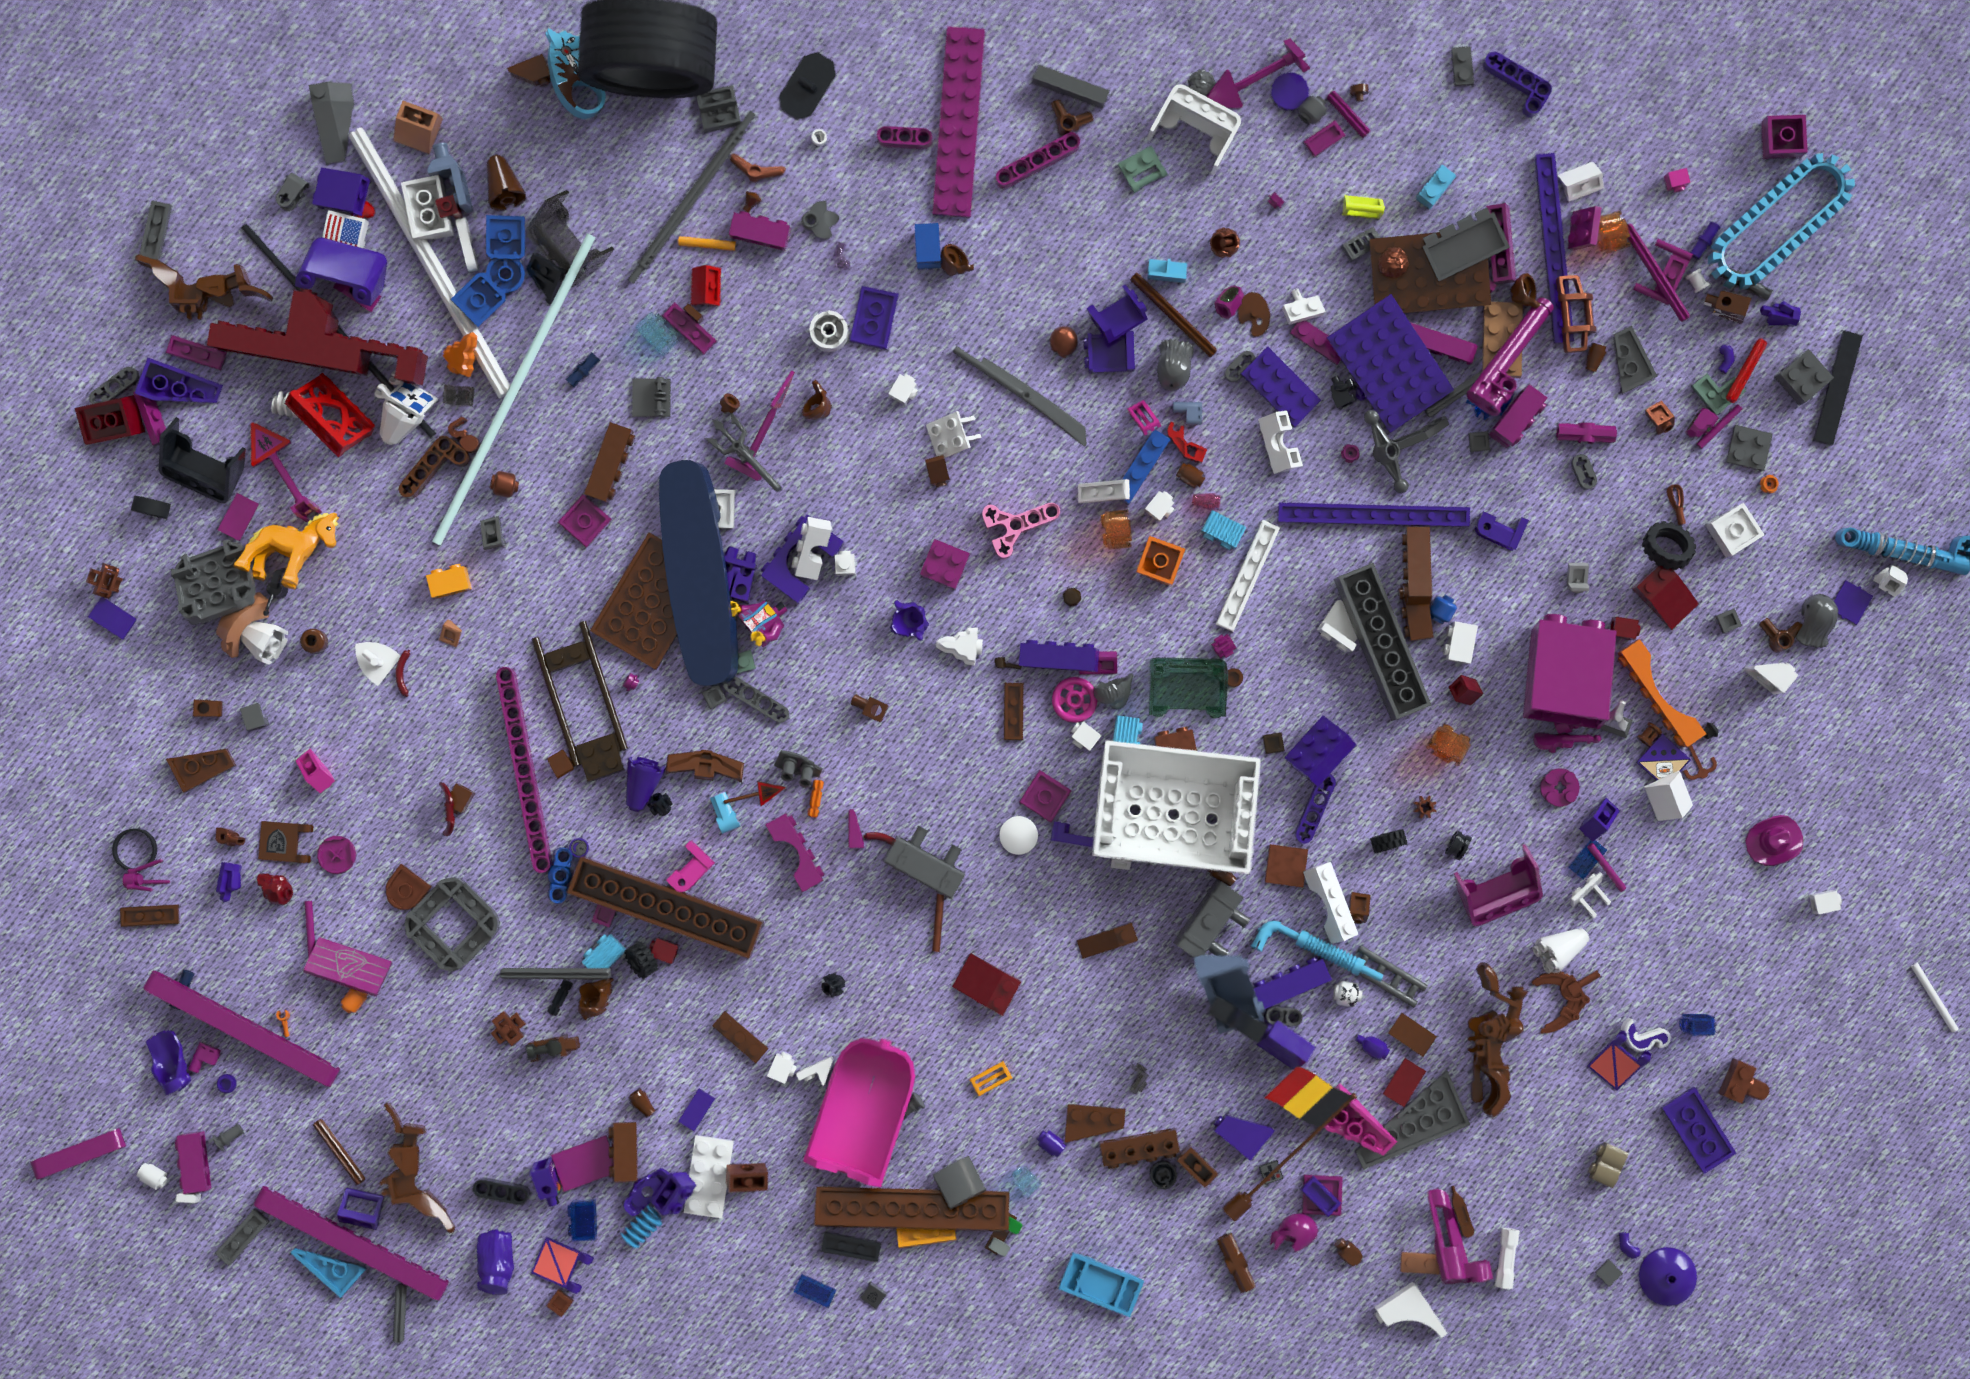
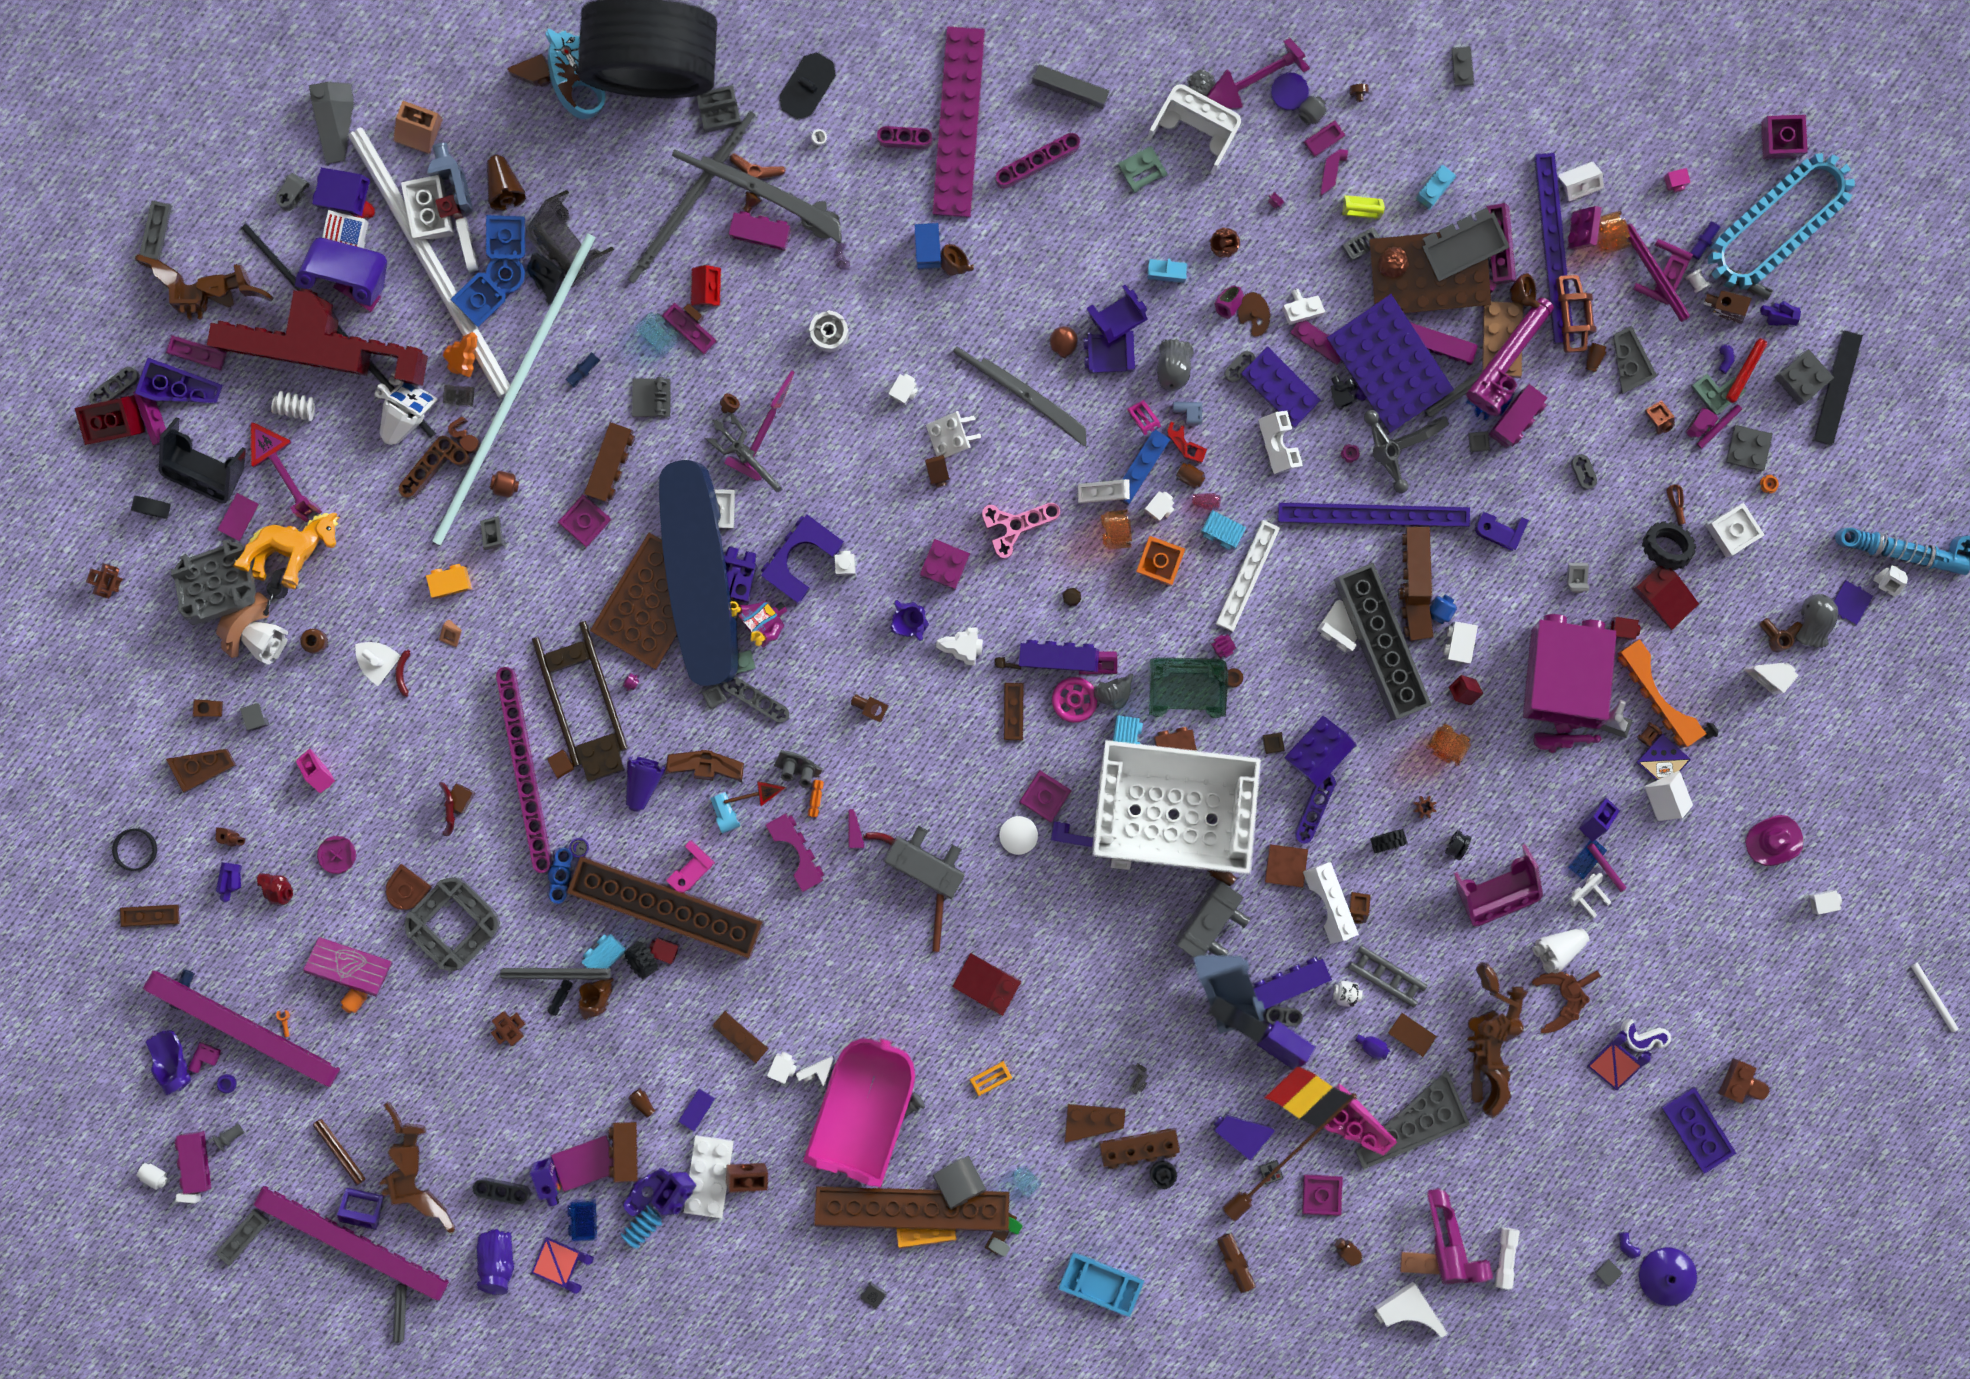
(78, 1154): magenta beam -> none
(112, 618): dark purple piece -> none
(133, 880): magenta plant -> none
(280, 841): reddish brown flag -> none
(309, 926): magenta bar -> none
(332, 1272): dark azure wing -> none
(333, 397): red fence -> none
(552, 1047): hips -> none
(560, 1303): copper plate -> none
(603, 915): magenta plate -> none
(660, 804): black gear -> none
(707, 243): light orange piece -> none
(806, 211): none -> dark grey piece
(815, 533): white arch -> none
(815, 1290): clear blue tile -> none
(819, 398): reddish brown hat -> none
(833, 985): black gear -> none
(851, 1246): black plate -> none
(874, 317): dark purple tile -> none
(1051, 1143): dark purple brick -> none
(1064, 117): reddish brown axle -> none
(1084, 736): white brick -> none
(1107, 940): reddish brown slope -> none
(1173, 314): reddish brown axle -> none
(1197, 1166): reddish brown brick -> none
(1296, 1229): magenta helmet -> none
(1317, 946): medium azure piece -> none
(1320, 1196): dark purple tile -> none
(1330, 170): none -> magenta piece
(1348, 114): magenta axle -> none
(1404, 1082): dark red piece -> none
(1462, 1214): reddish brown piece -> none
(1515, 81): dark purple beam -> none
(1551, 779): magenta plate -> none
(1586, 432): magenta piece -> none
(1608, 1164): dark tan brick -> none
(1698, 1024): clear blue brick -> none
(1702, 773): copper piece -> none
(1728, 620): dark grey plate -> none

